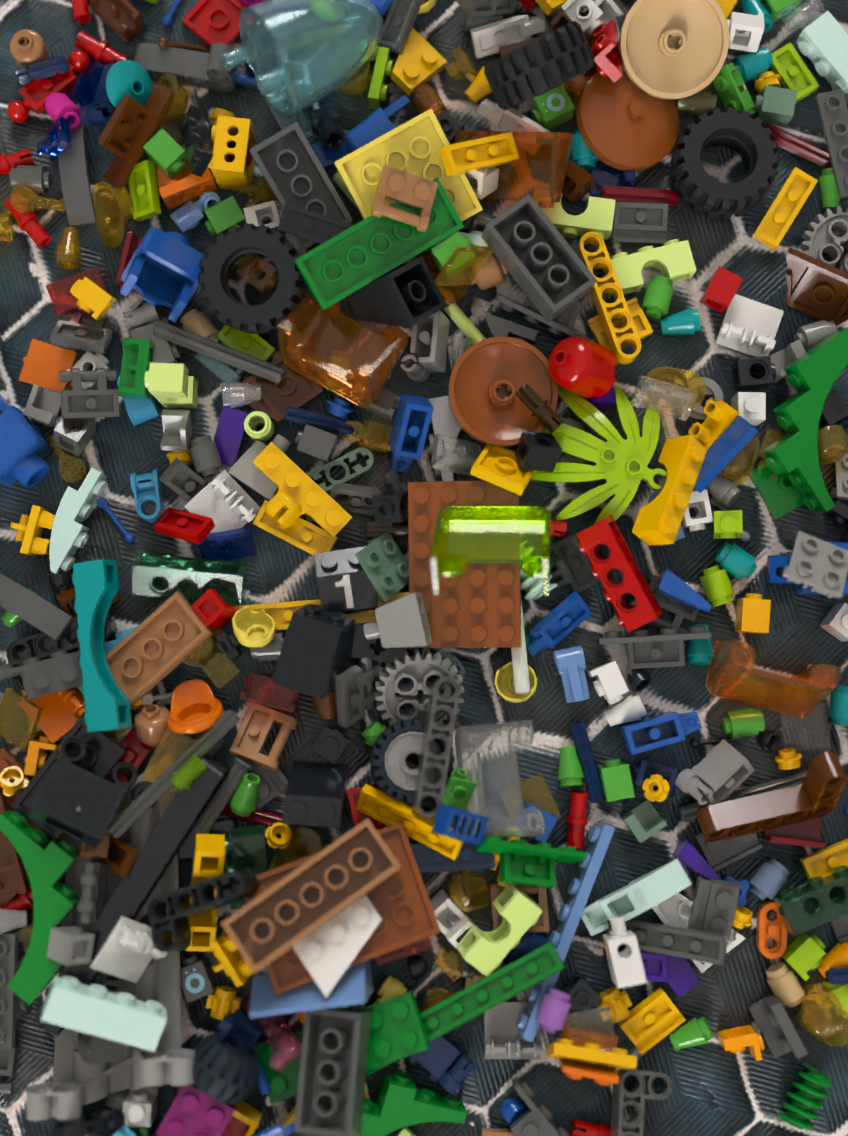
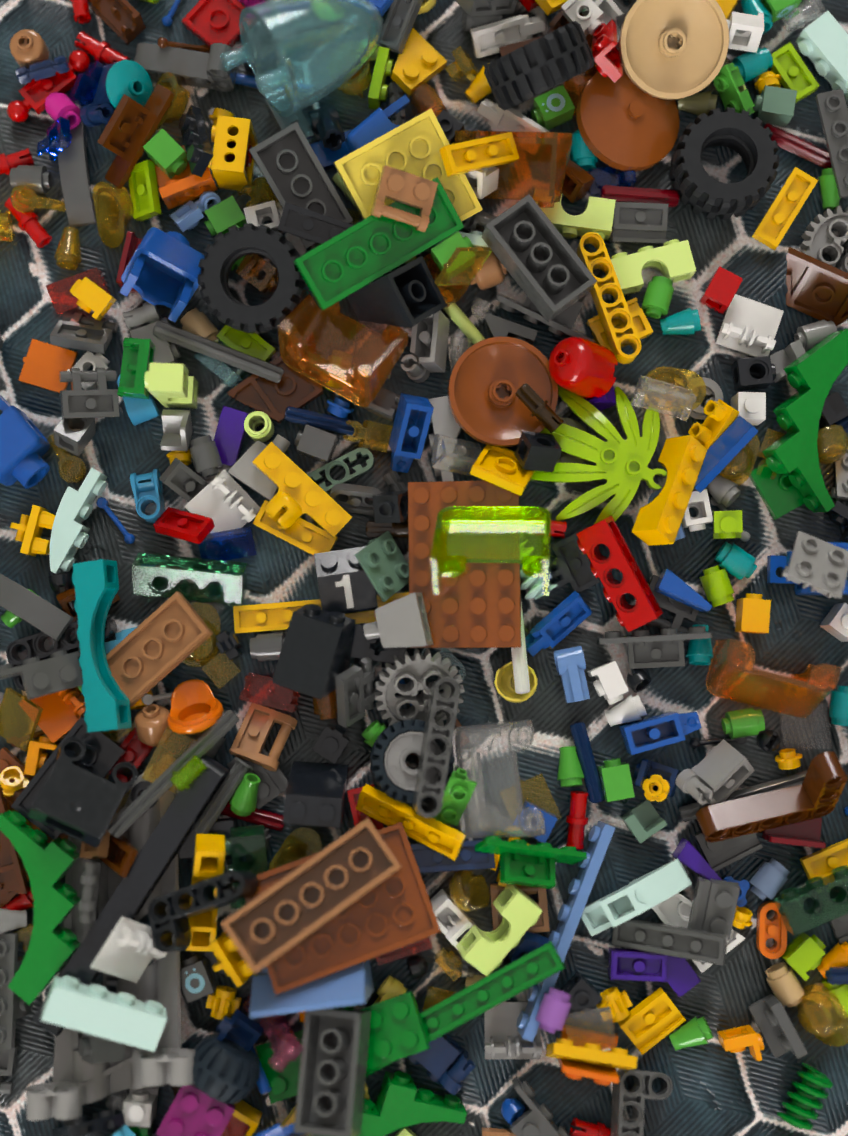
(43, 405): light grey panel -> none
(70, 945): light grey panel -> none
(213, 610): red panel -> none
(239, 394): clear cone -> none
(253, 627): light yellow hair -> none
(278, 828): yellow plate -> none
(337, 943): white wing -> none
(444, 821): blue slope -> none
(624, 966): white torso -> none

